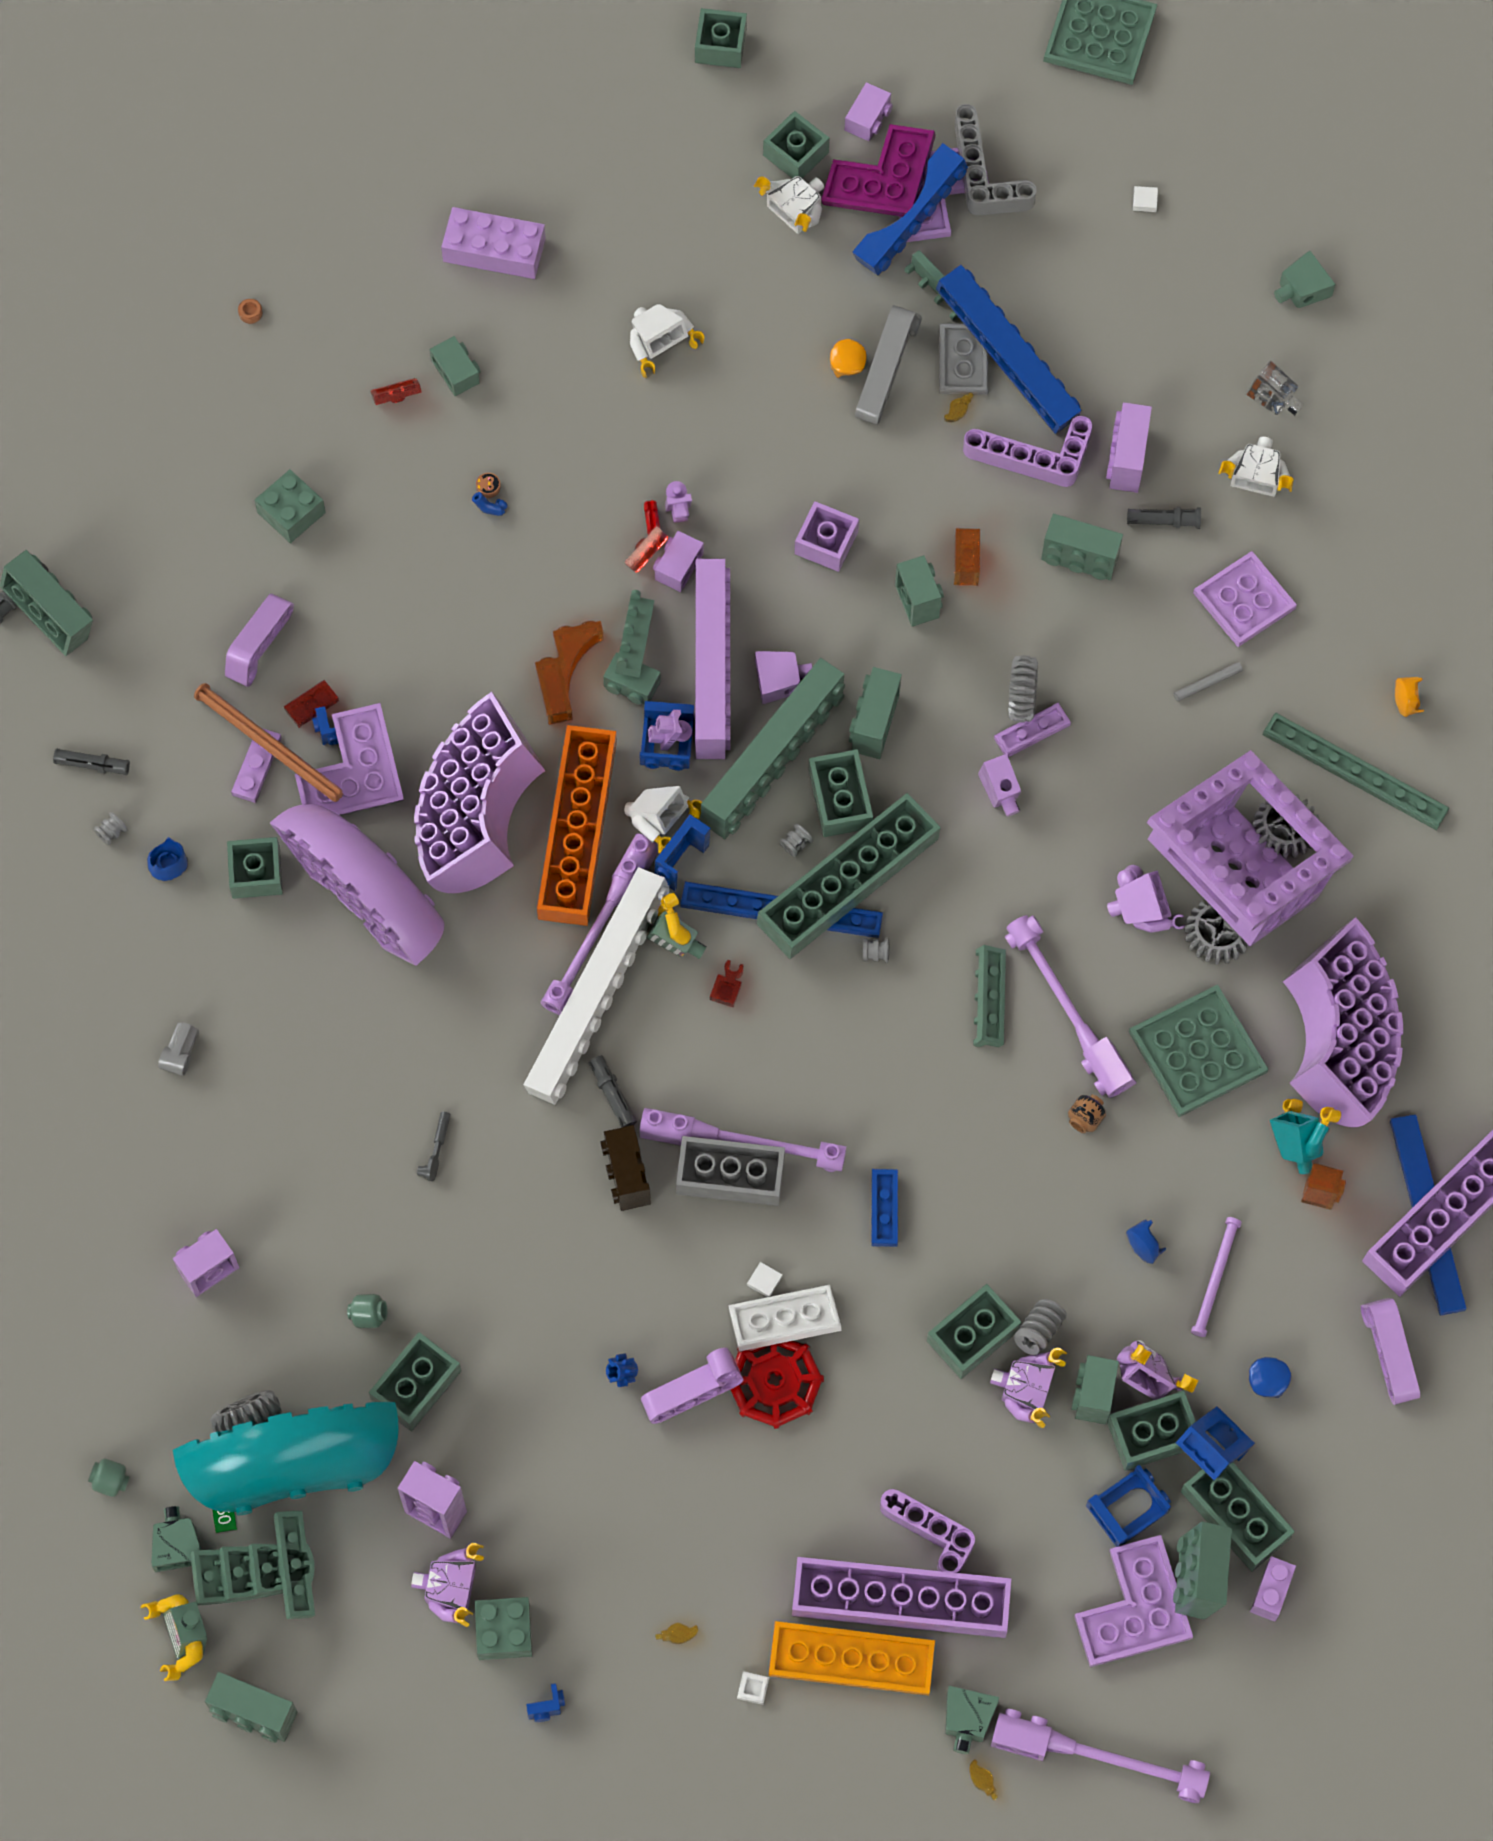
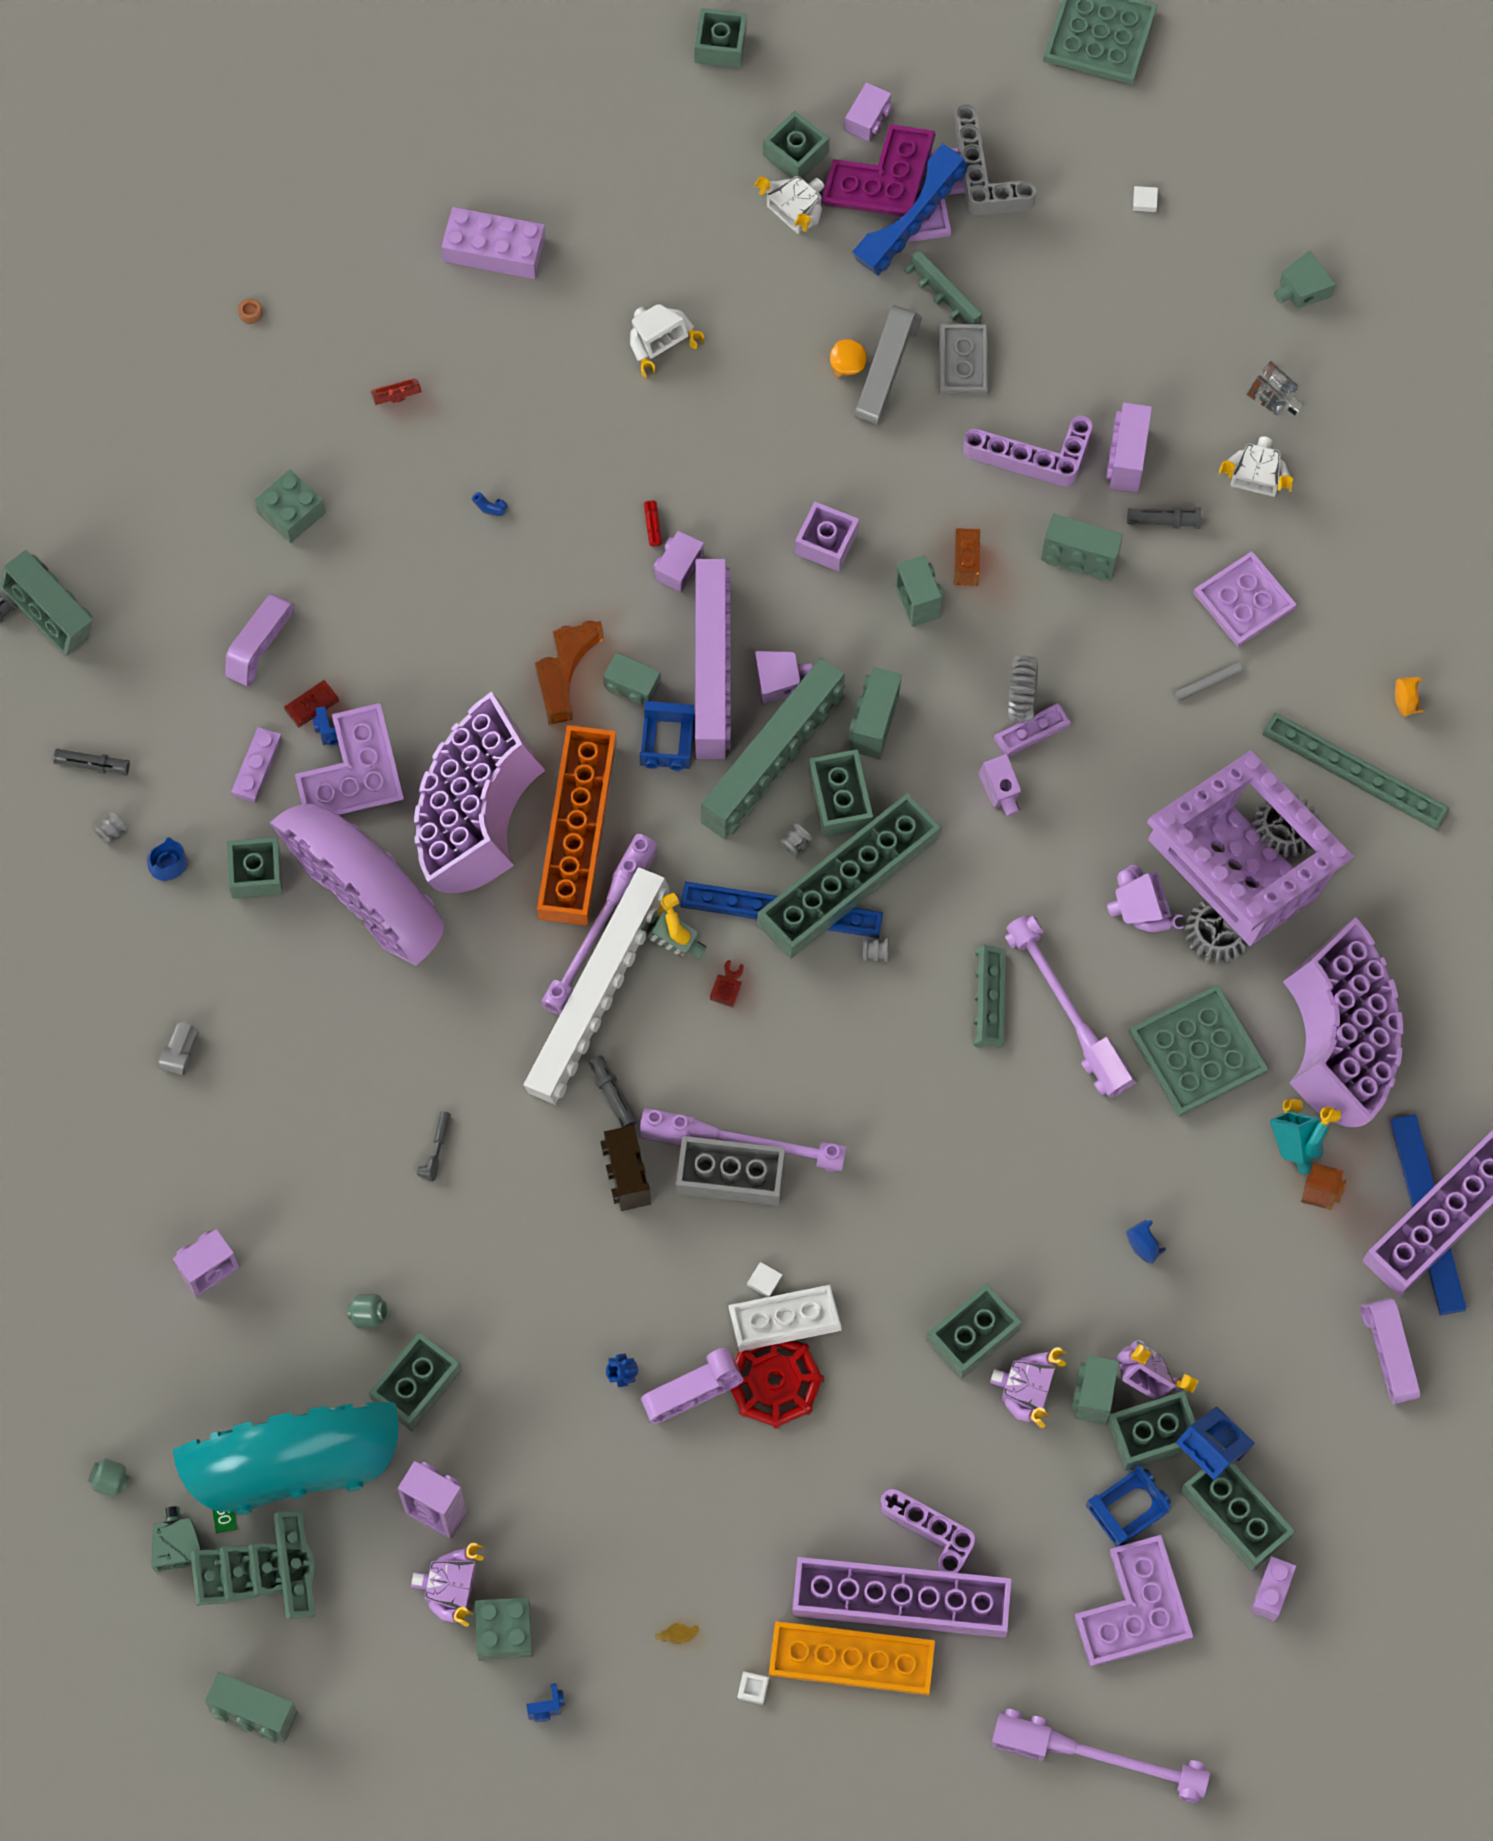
(184, 1629): torso -> none
(250, 1408): light grey gear -> none
(268, 742): nougat axle -> none
(455, 366): sand green brick -> none
(488, 485): nougat tile -> none
(635, 635): sand green hinge -> none
(646, 549): clear red plate -> none
(658, 810): white torso -> none
(668, 730): lavender hips -> none
(678, 501): lavender hips -> none
(692, 833): blue panel -> none
(884, 1208): blue plate -> none
(958, 408): clear yellow piece -> none
(968, 1716): sand green torso -> none
(982, 1779): clear yellow piece -> none
(1008, 348): blue brick -> none
(1040, 1326): light grey piece -> none
(1086, 1113): medium nougat head -> none
(1200, 1327): lavender bar -> none
(1202, 1570): sand green brick -> none
(1269, 1377): blue hair -> none

